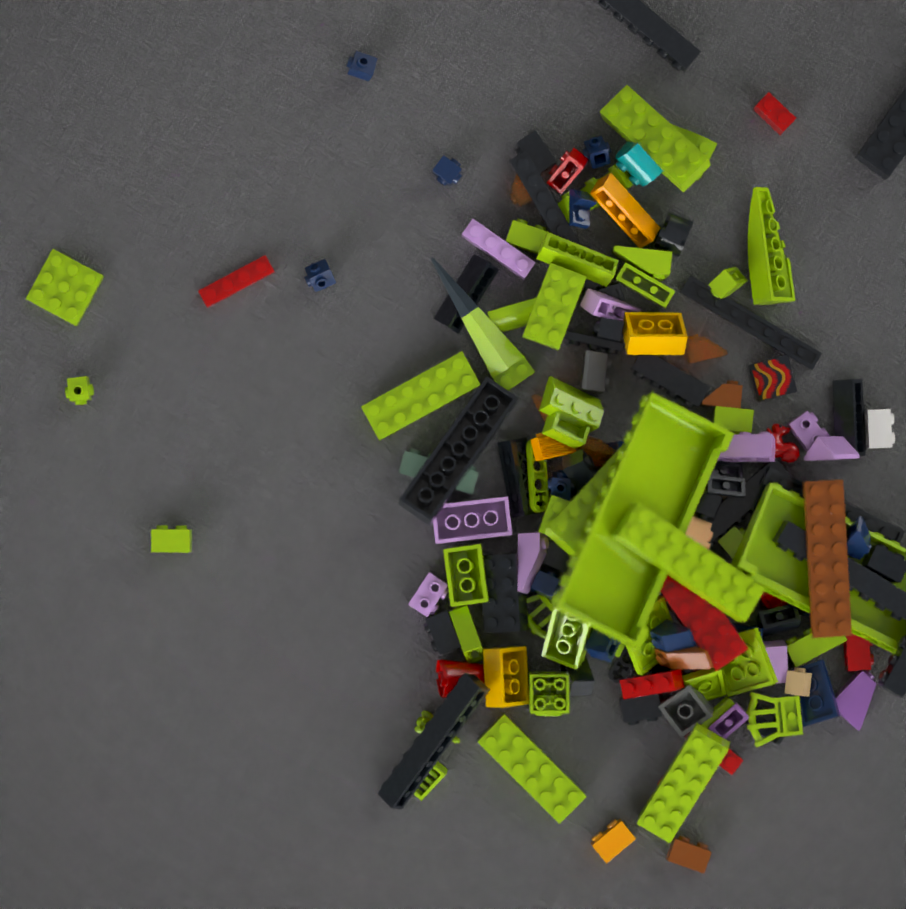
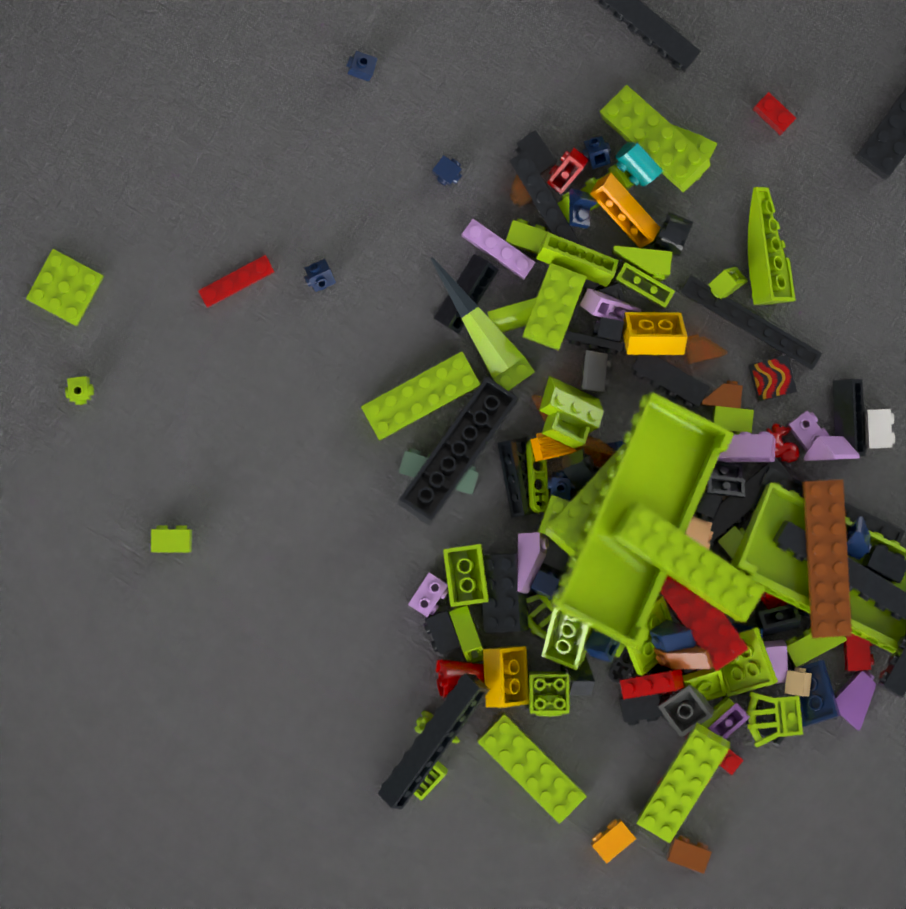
(473, 520): lavender brick -> none

